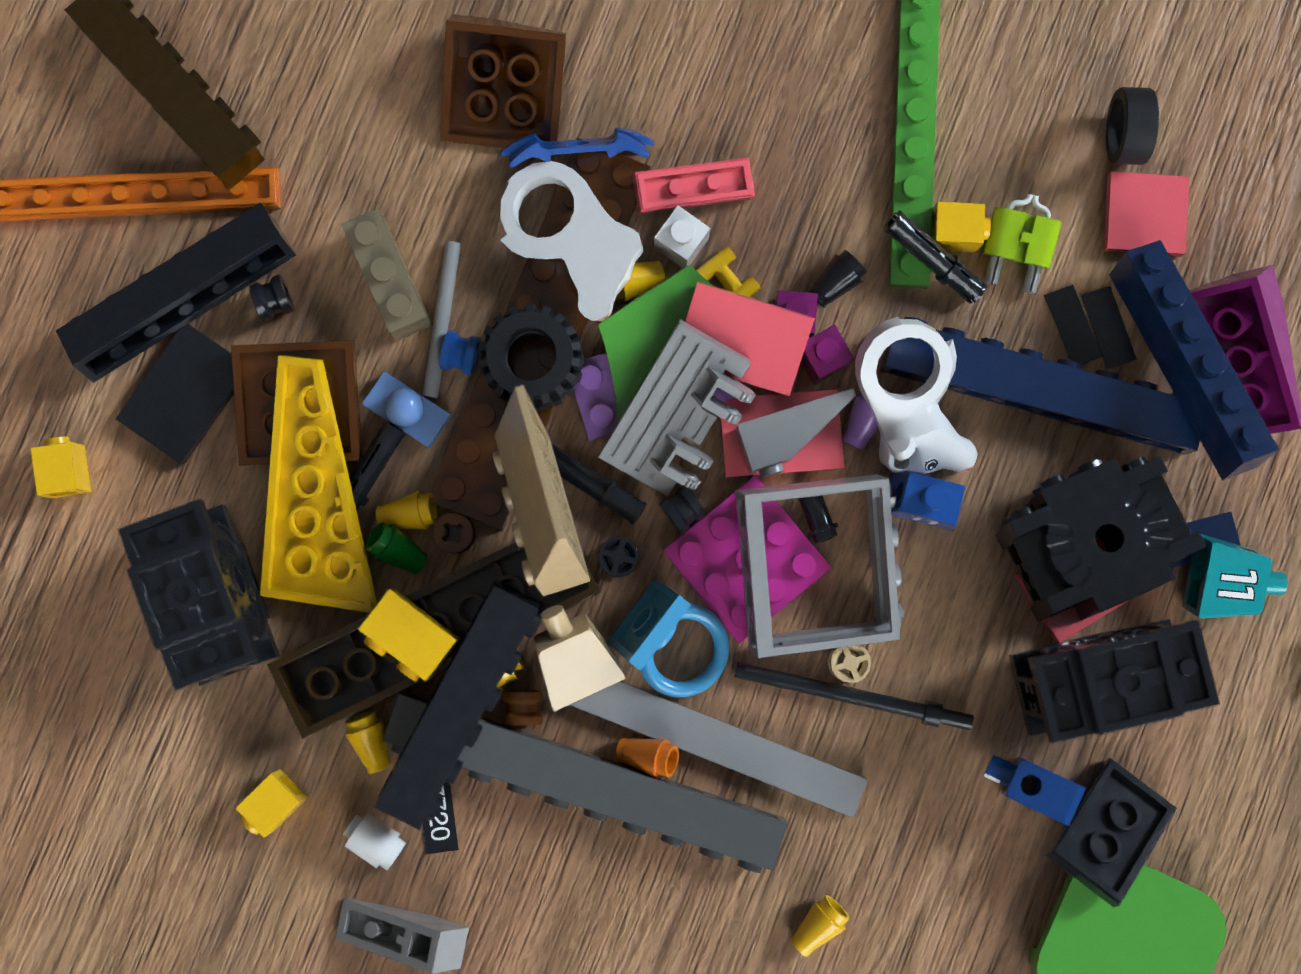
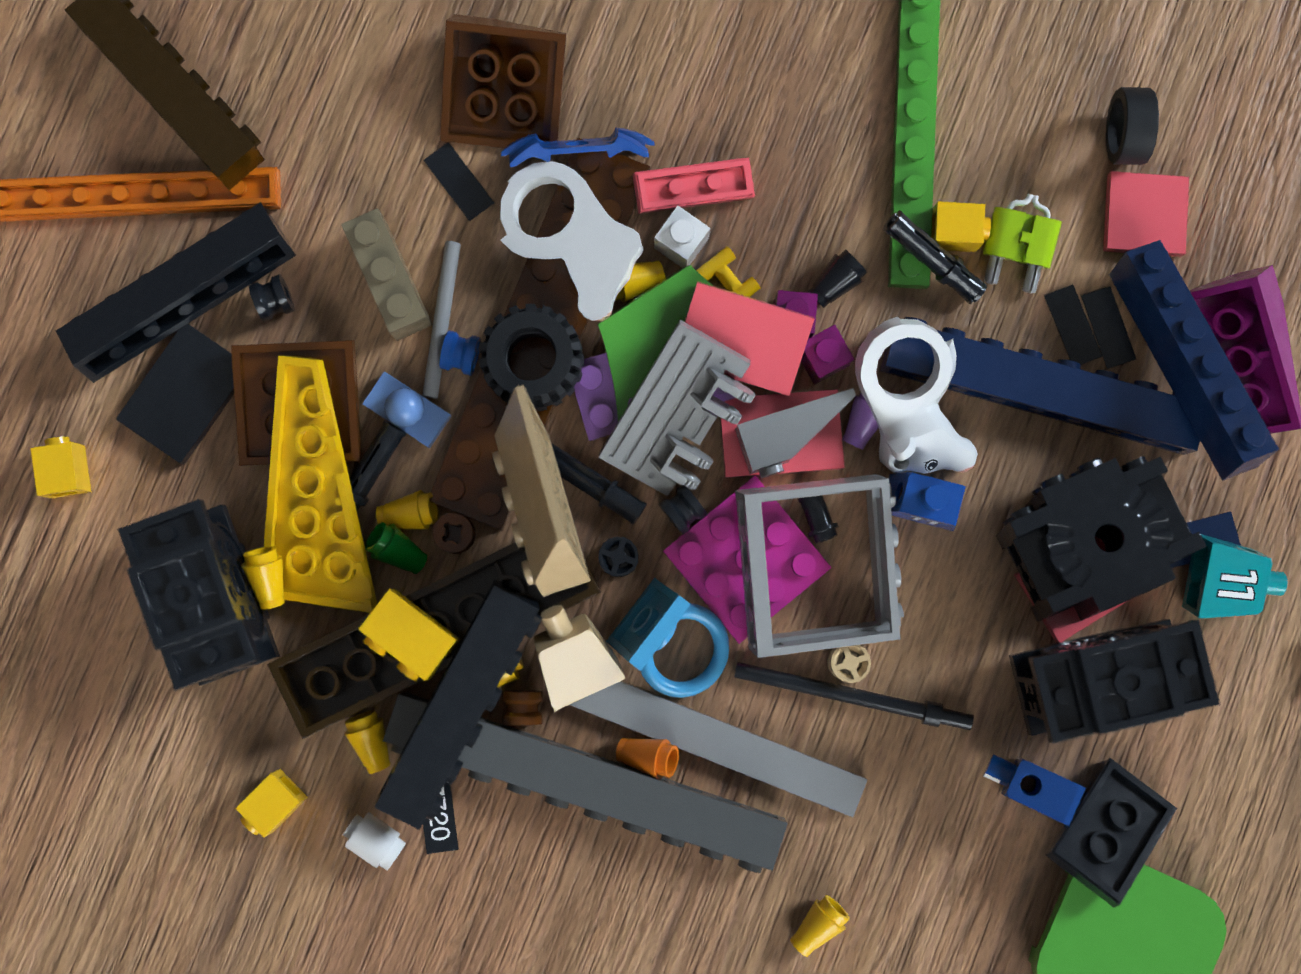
(265, 574): none -> yellow cone
(403, 935): light grey slope -> none
(459, 181): none -> black sticker

